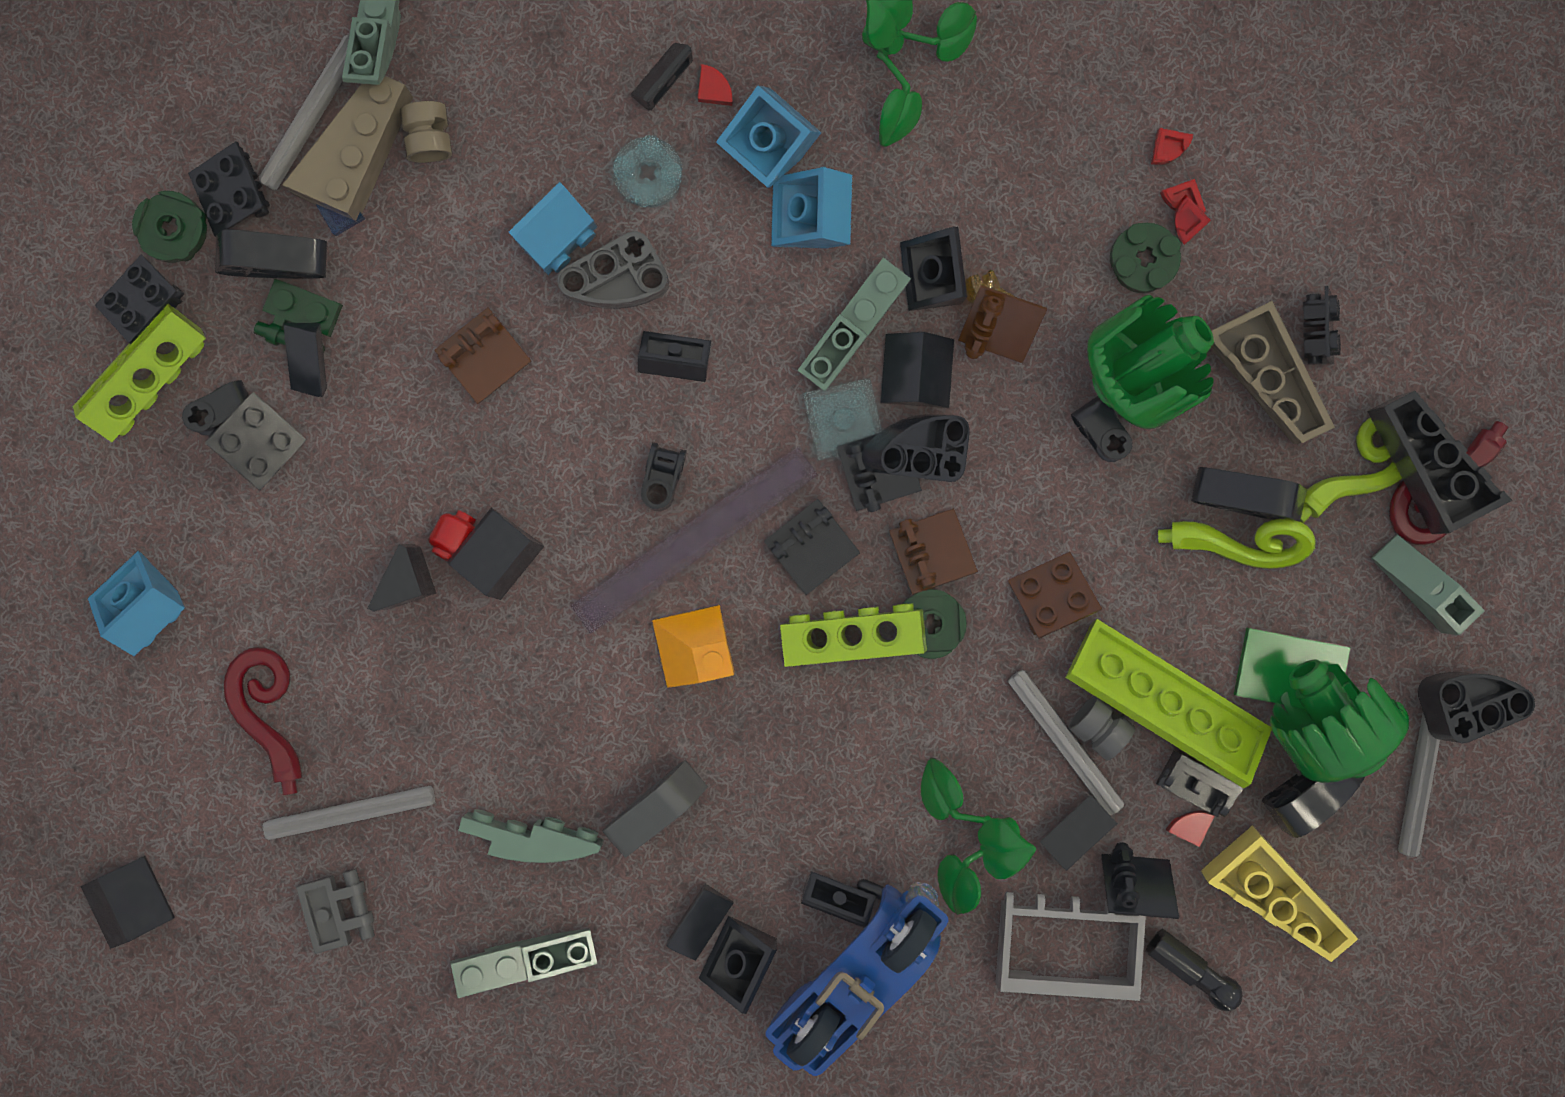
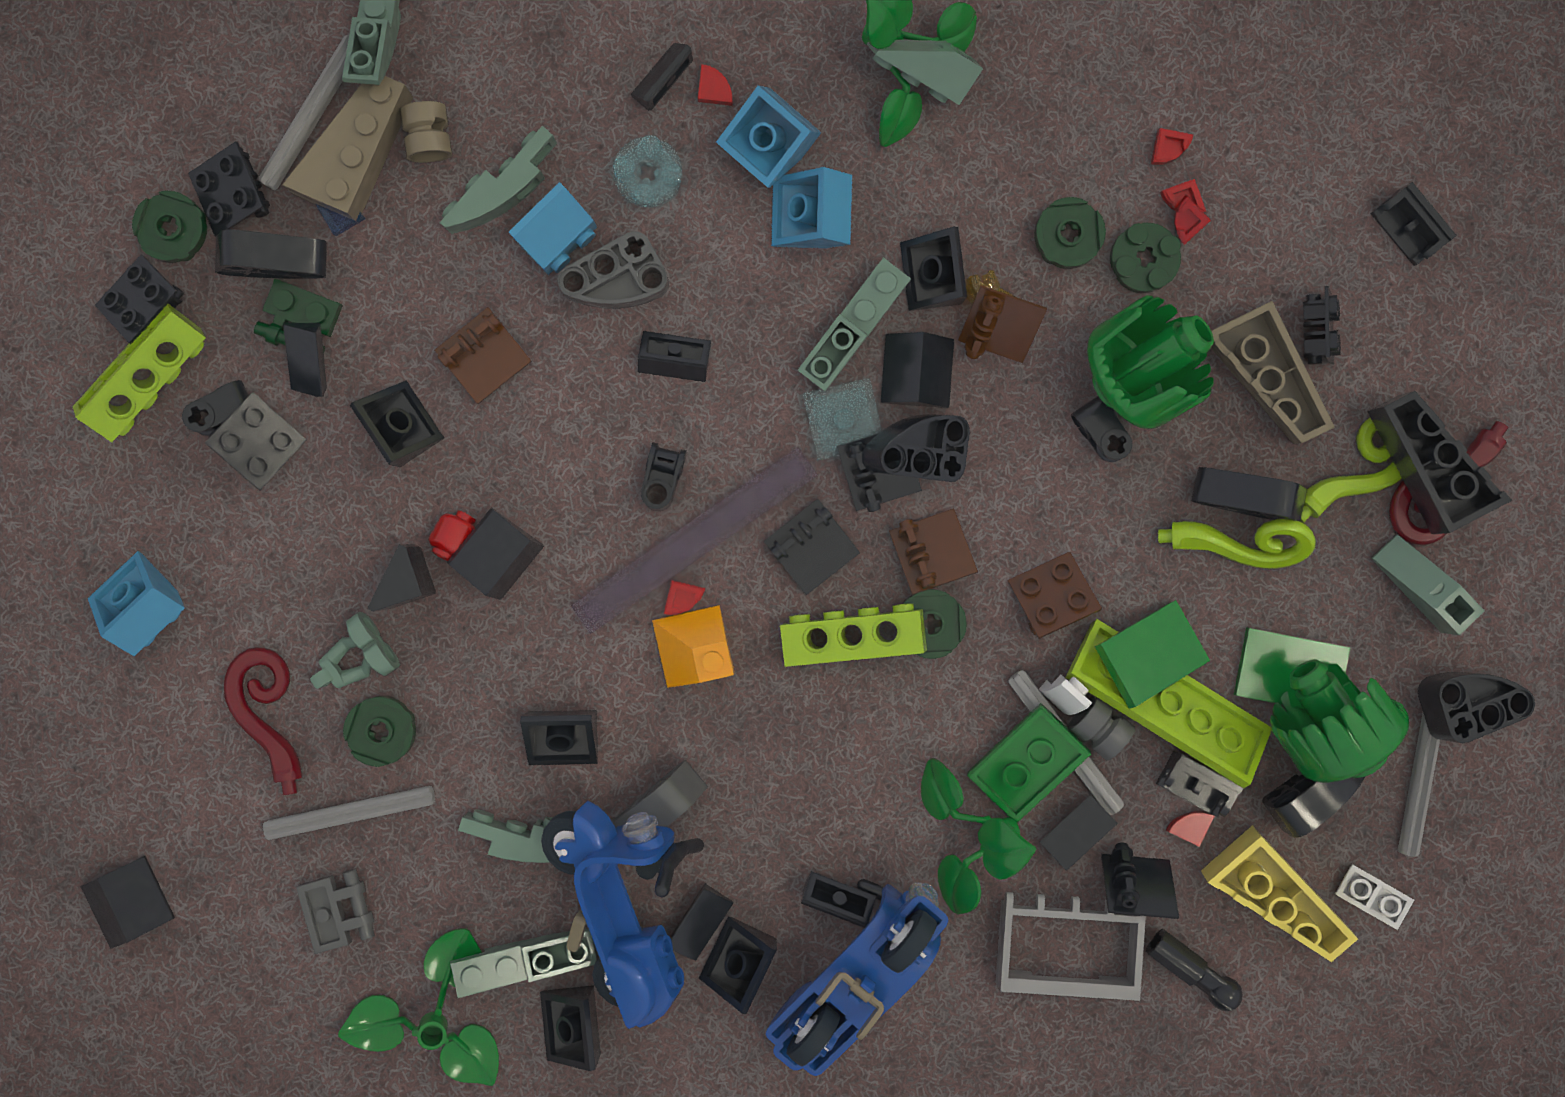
(362, 740): none -> dark green plate
(376, 655): none -> sand green piece
(377, 1025): none -> green plant
(397, 423): none -> black slope
(492, 196): none -> sand green slope
(560, 737): none -> black slope
(571, 1027): none -> black slope
(634, 962): none -> blue piece
(682, 597): none -> red tile
(933, 63): none -> sand green slope
(1028, 763): none -> green tile
(1066, 695): none -> white slope
(1081, 217): none -> dark green plate
(1152, 654): none -> green tile
(1374, 896): none -> white slope
(1413, 224): none -> black hinge

